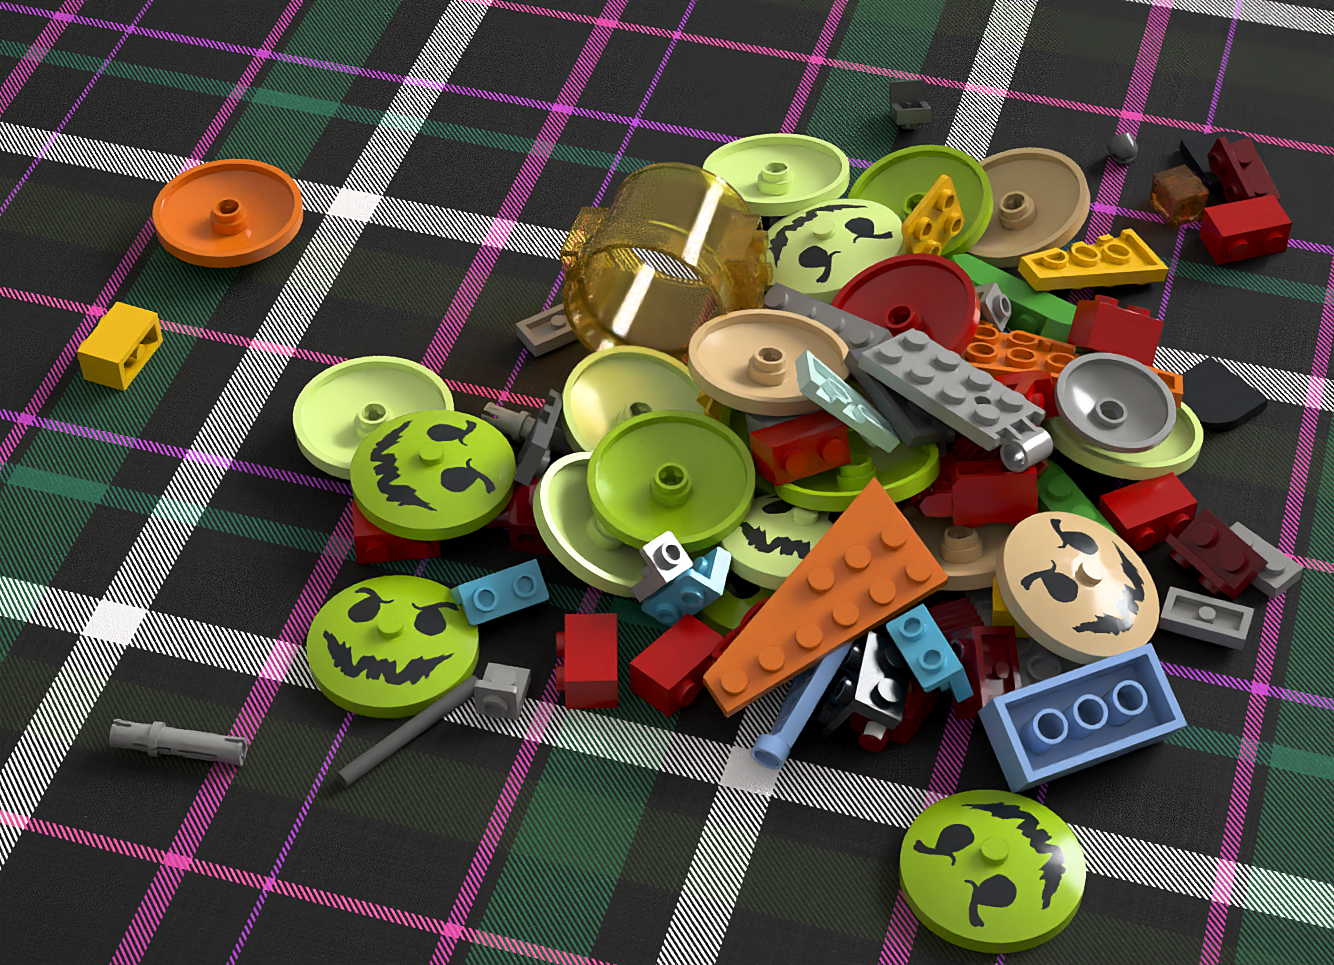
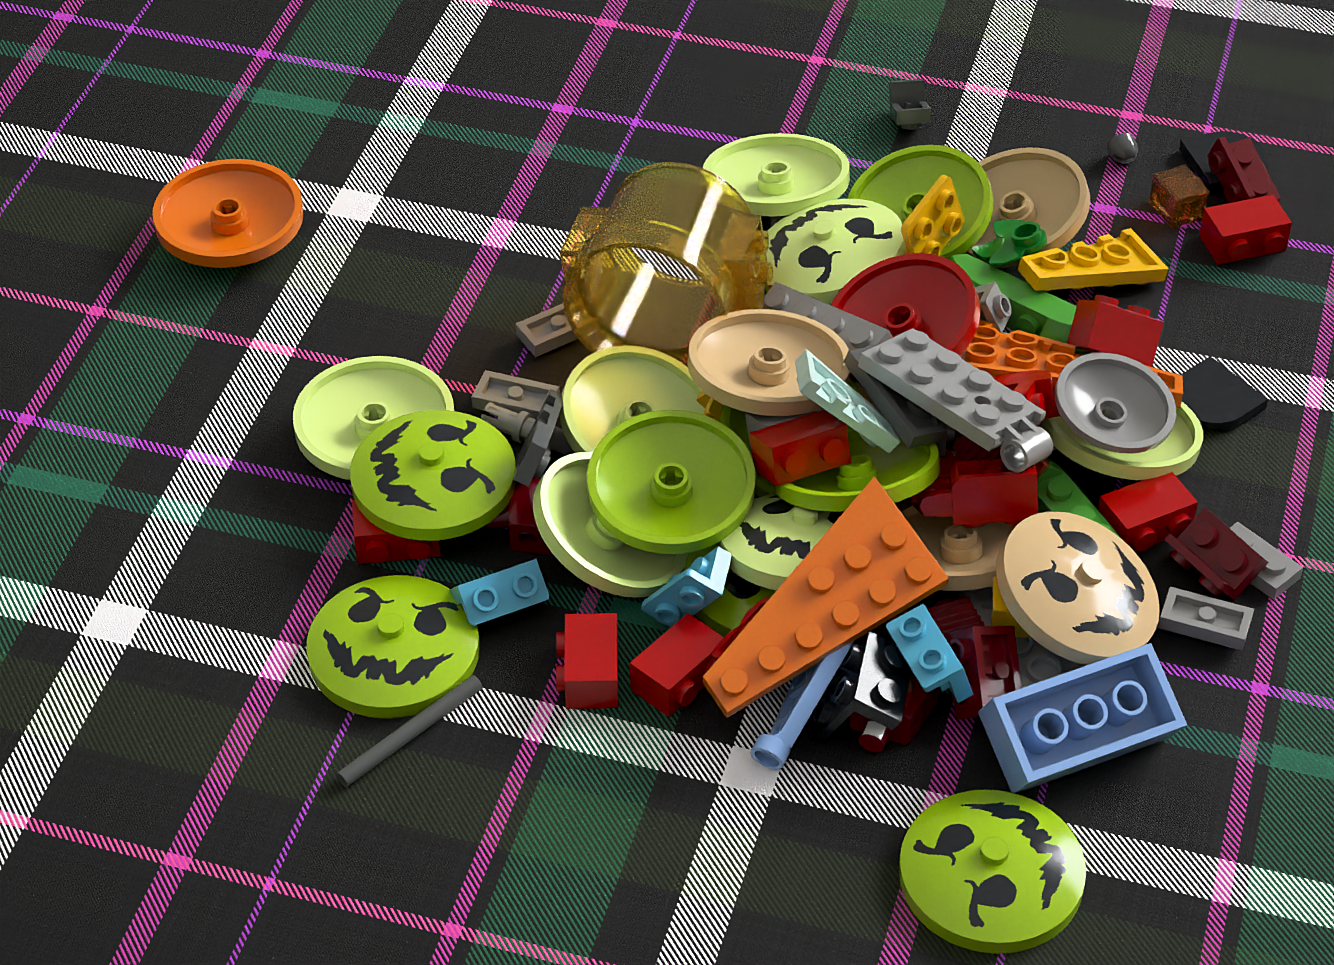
(120, 346): yellow brick -> none
(160, 739): light grey pin -> none
(502, 691): light grey bracket -> none
(511, 393): none -> light grey plate
(664, 561): light grey bracket -> none
(1013, 241): none -> green plate

